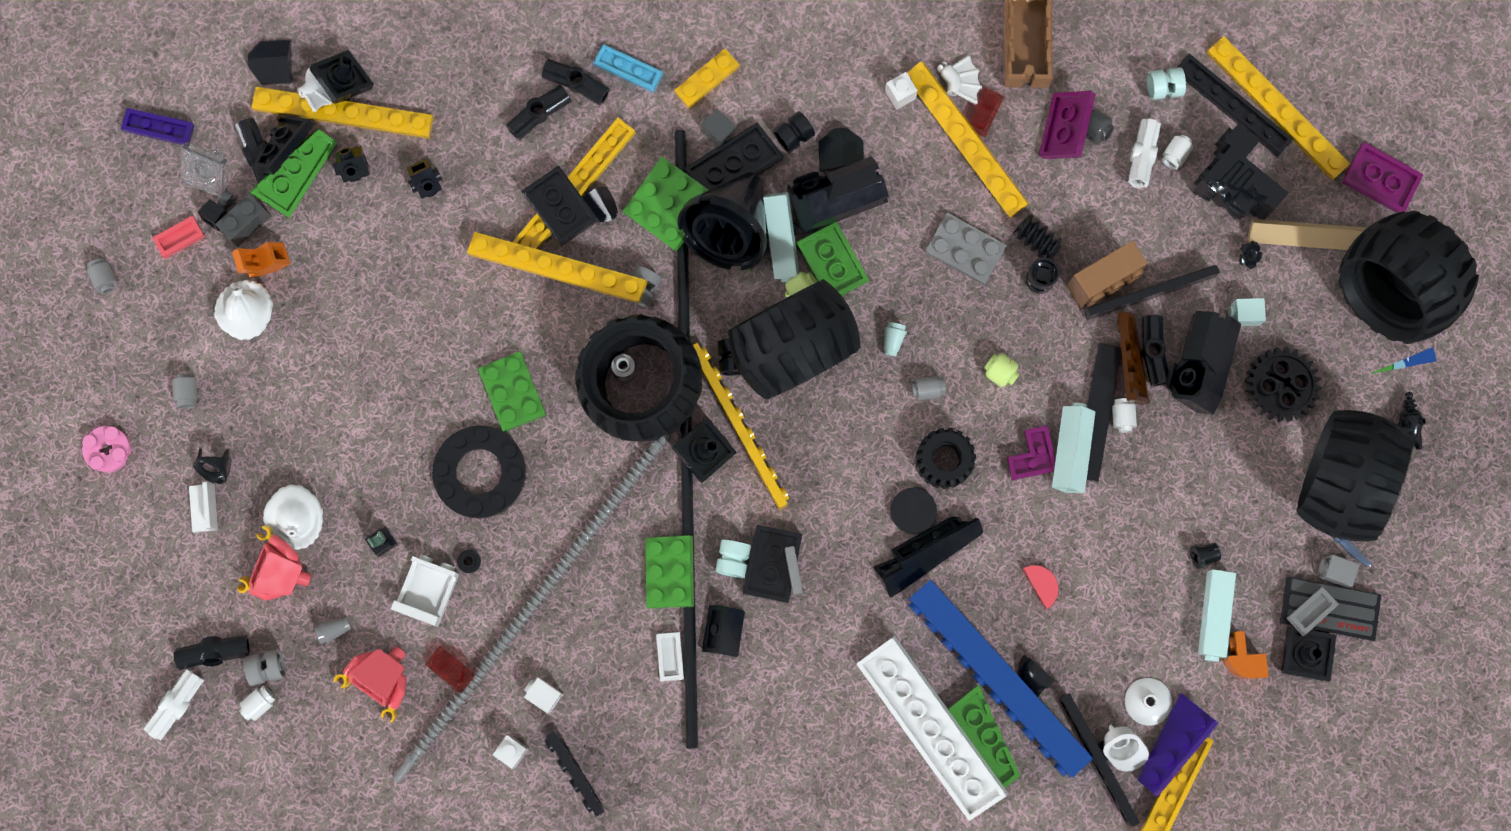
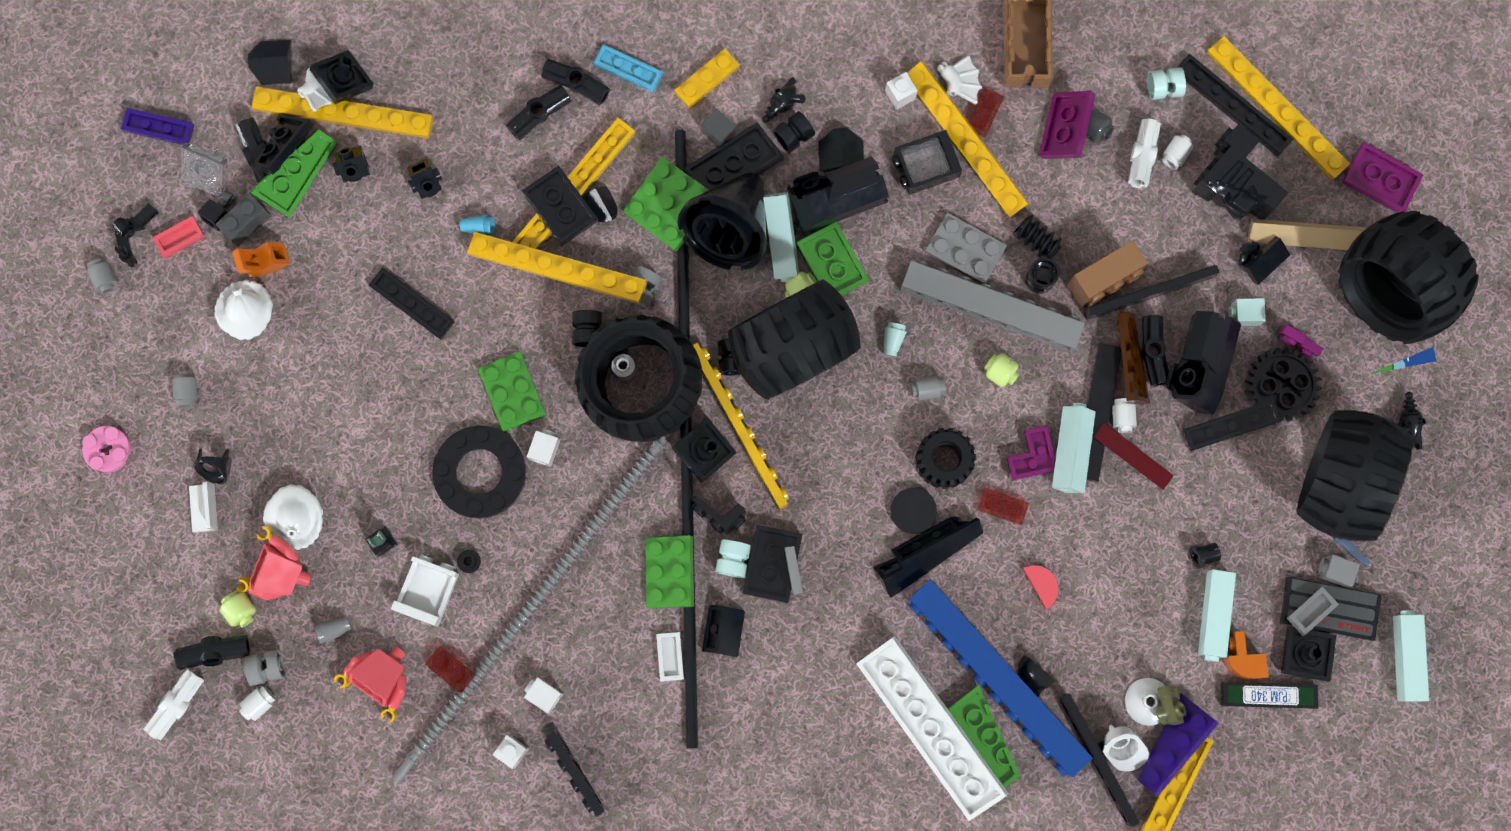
(126, 229): none -> black pin
(237, 609): none -> yellowish green head
(411, 303): none -> black tile
(480, 224): none -> medium azure cone
(543, 447): none -> white brick
(586, 324): none -> black wheel
(733, 519): none -> black bracket
(783, 100): none -> black piece
(926, 162): none -> window
(992, 306): none -> light grey brick
(1002, 506): none -> clear red plate
(1133, 456): none -> dark red sticker
(1171, 710): none -> olive plate
(1232, 425): none -> black tile
(1267, 260): none -> black tile
(1269, 695): none -> tile
(1293, 337): none -> magenta plate
(1410, 656): none -> light aqua brick

